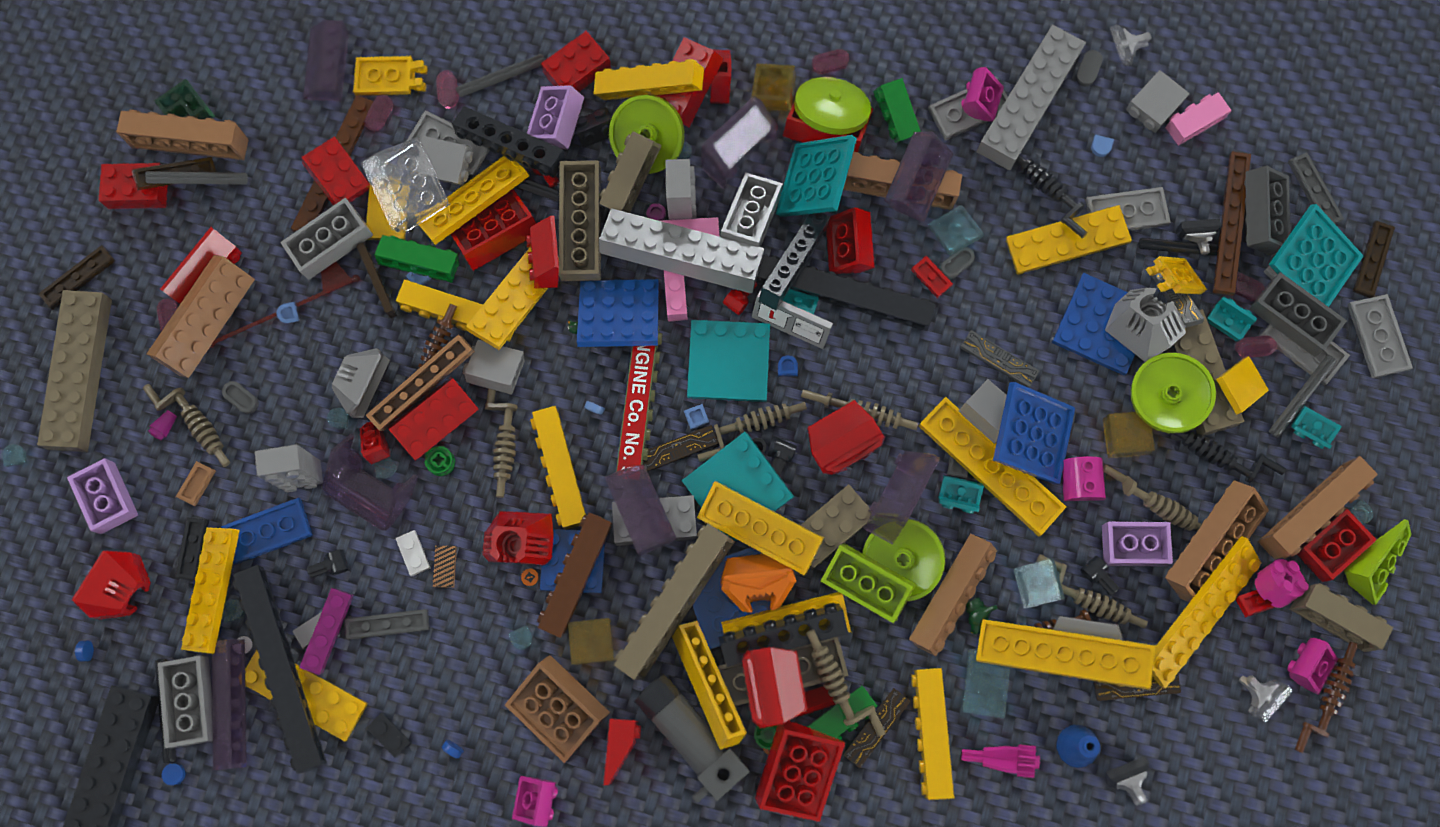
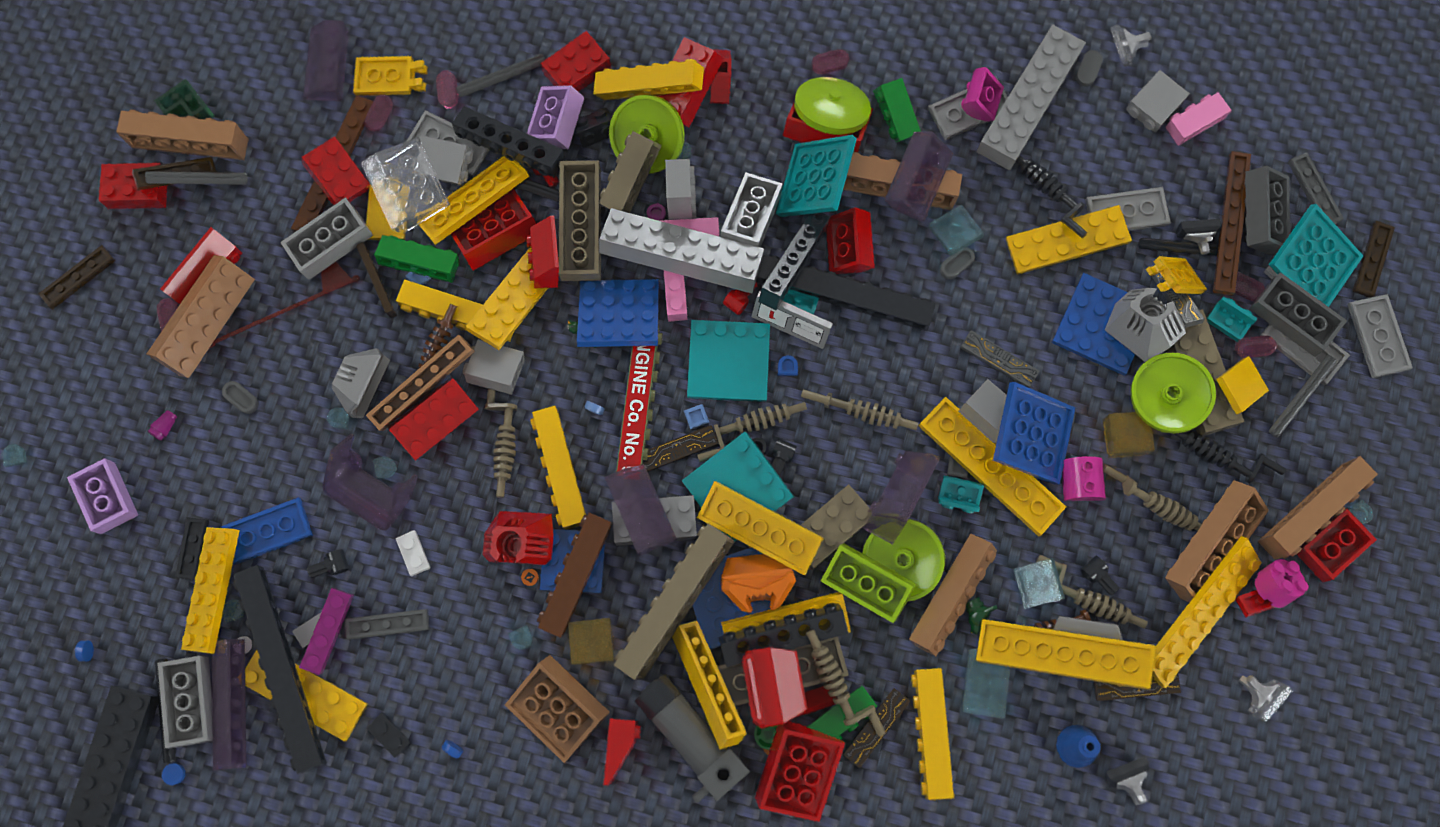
(75, 371): dark tan brick -> none
(111, 585): red helmet -> none
(195, 483): medium nougat tile -> none
(198, 425): dark tan piece -> none
(288, 312): medium blue tile -> none
(289, 468): light grey brick -> none
(373, 443): red slope -> none
(439, 461): green wheel -> none
(444, 566): tile -> none
(534, 801): dark pink brick -> none
(736, 139): windscreen -> none
(774, 86): clear yellow brick -> none
(844, 438): red helmet -> none
(931, 277): red plate -> none
(1006, 759): dark pink piece -> none
(1101, 145): medium blue tile -> none
(1137, 543): lavender brick -> none
(1313, 665): dark pink brick -> none
(1316, 427): teal bracket -> none
(1334, 694): reddish brown piece -> none
(1342, 618): dark tan brick -> none
(1372, 567): lime wedge -> none

